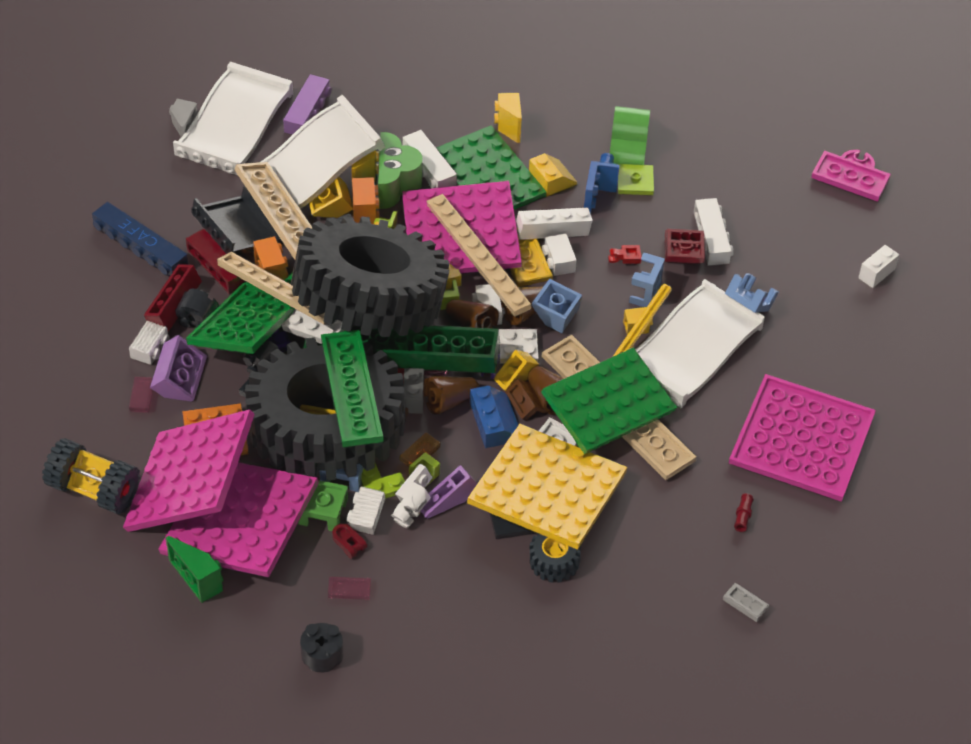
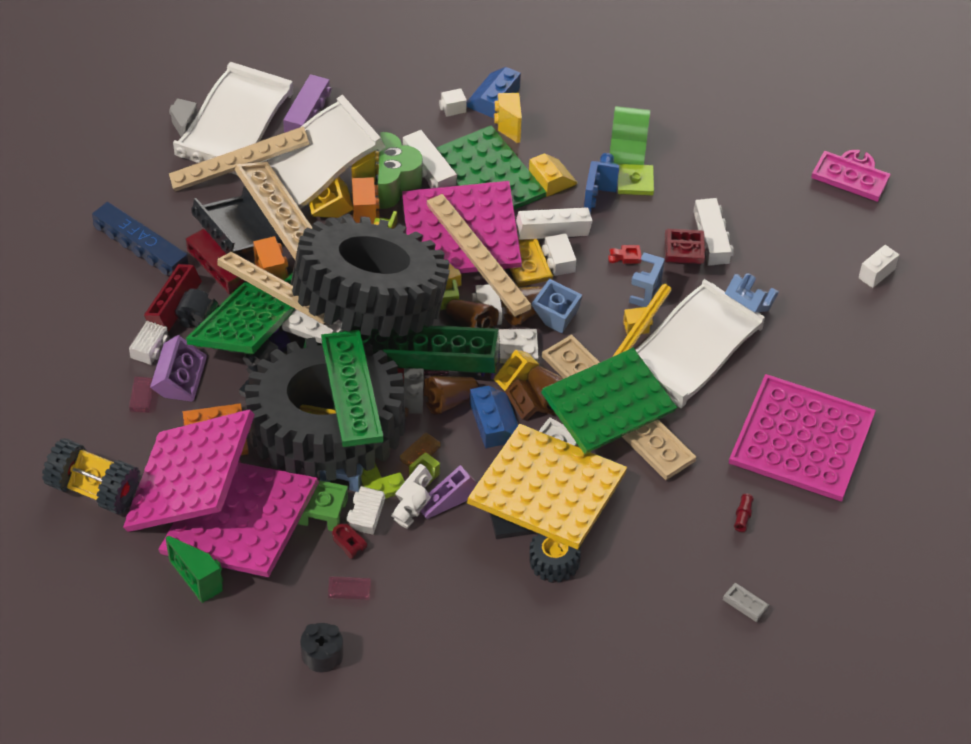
(250, 154): none -> tan plate
(453, 102): none -> white brick
(499, 81): none -> blue slope

